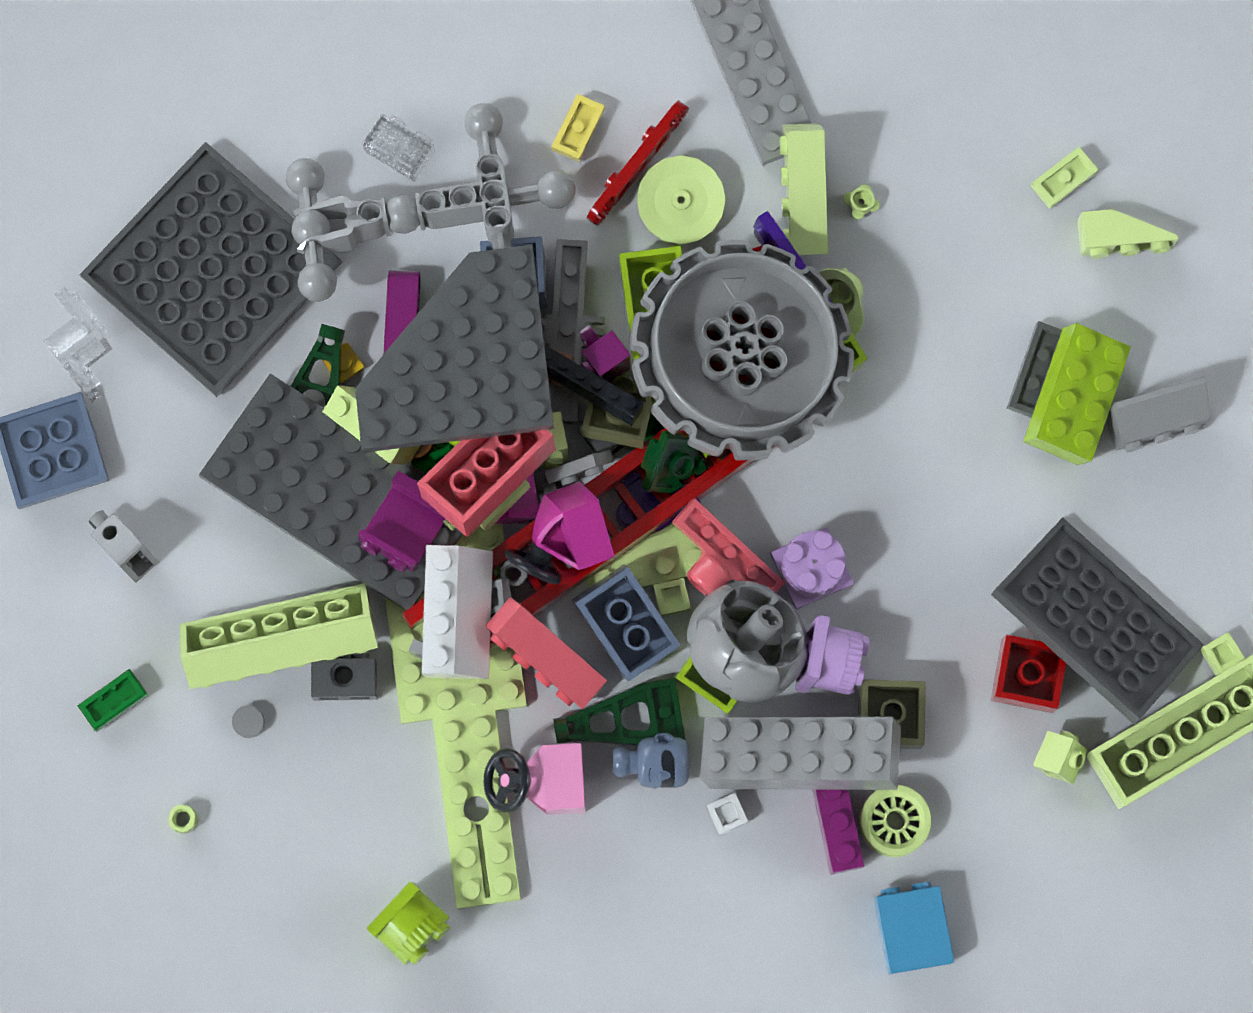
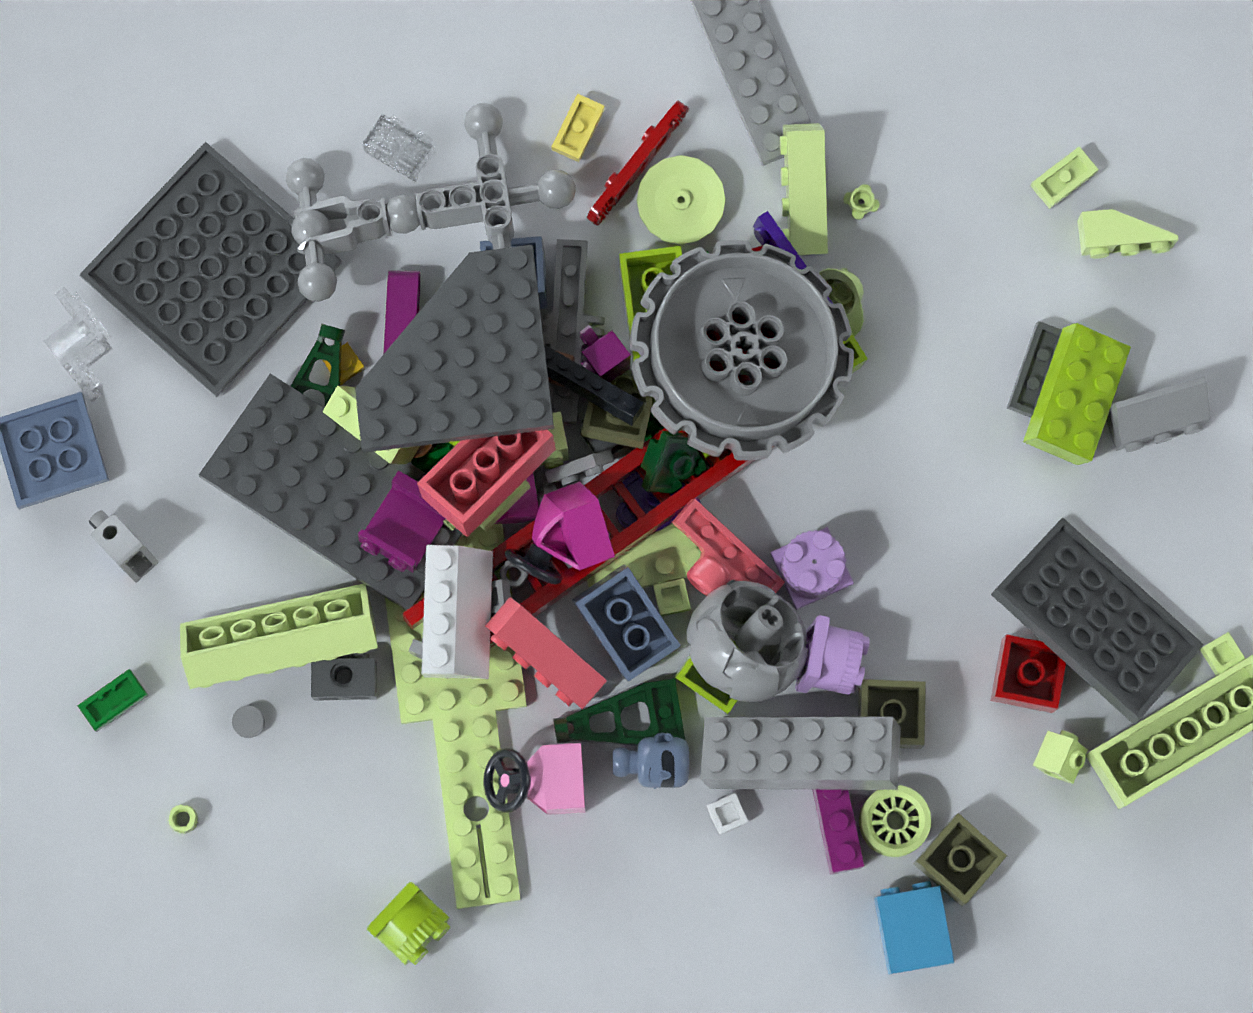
(960, 859): none -> olive brick

